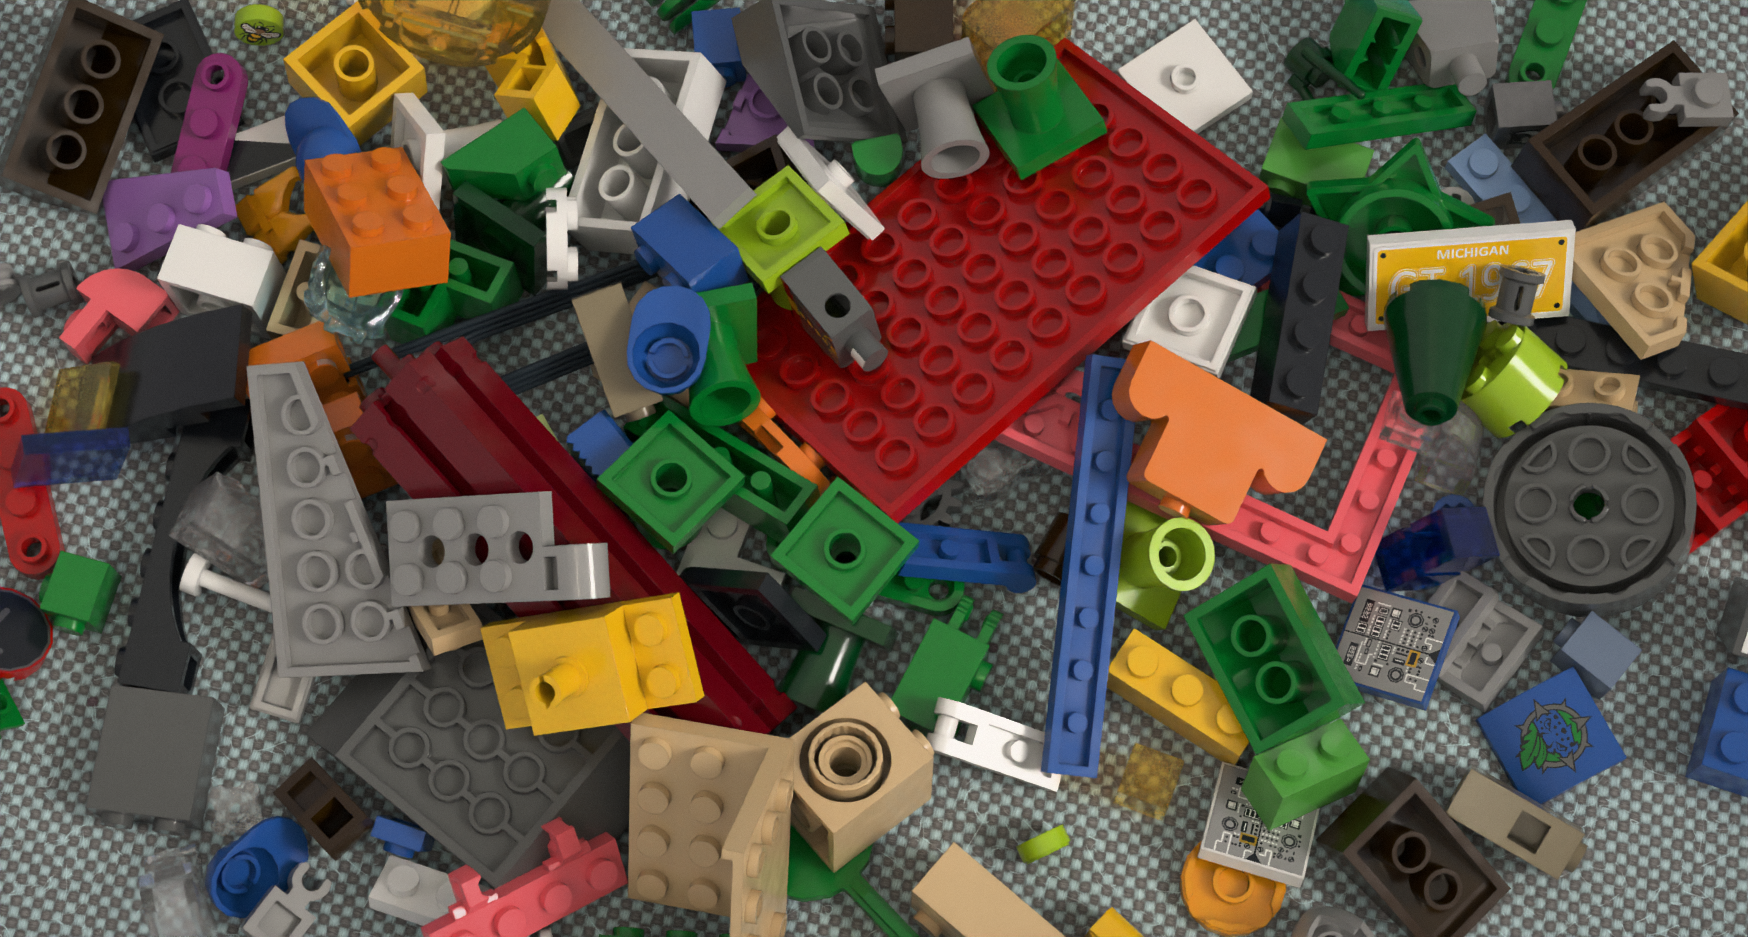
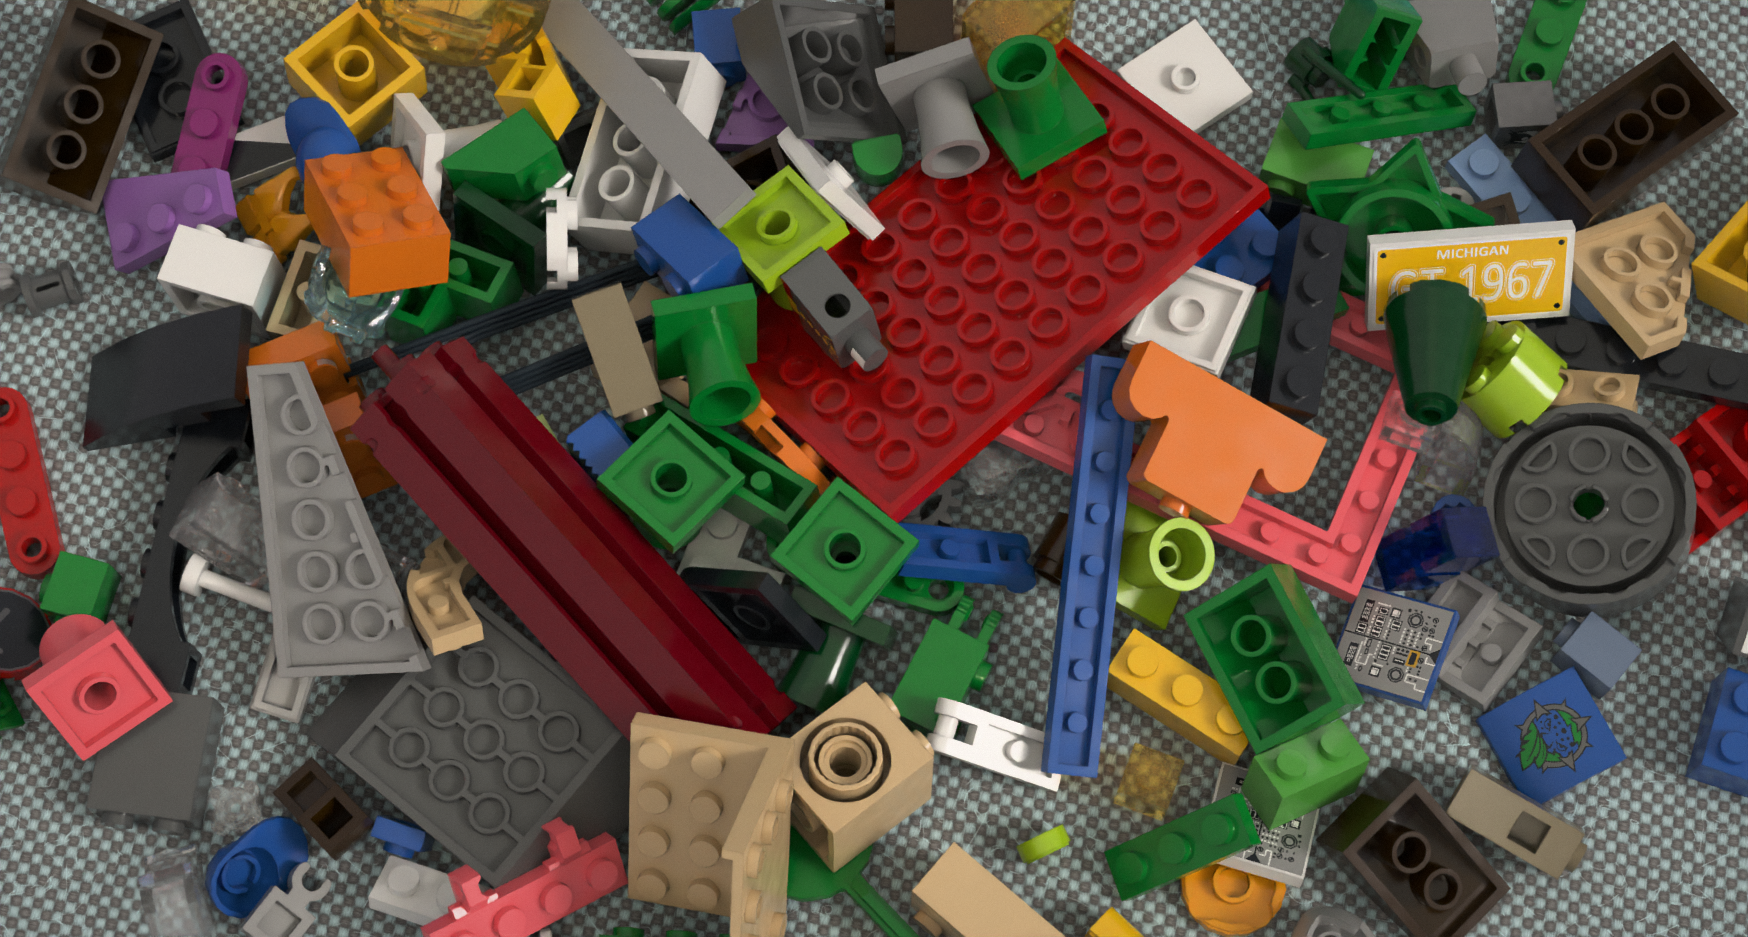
(70, 457): clear blue tile -> none
(82, 397): clear yellow piece -> none
(93, 683): none -> coral plant
(114, 301): coral brick -> none
(259, 25): lime tile -> none
(504, 577): light grey hinge -> none
(592, 664): yellow brick -> none
(668, 339): blue cap -> none
(1182, 847): none -> green plate
(1516, 295): dark grey bush -> none
(1694, 97): light grey plate -> none

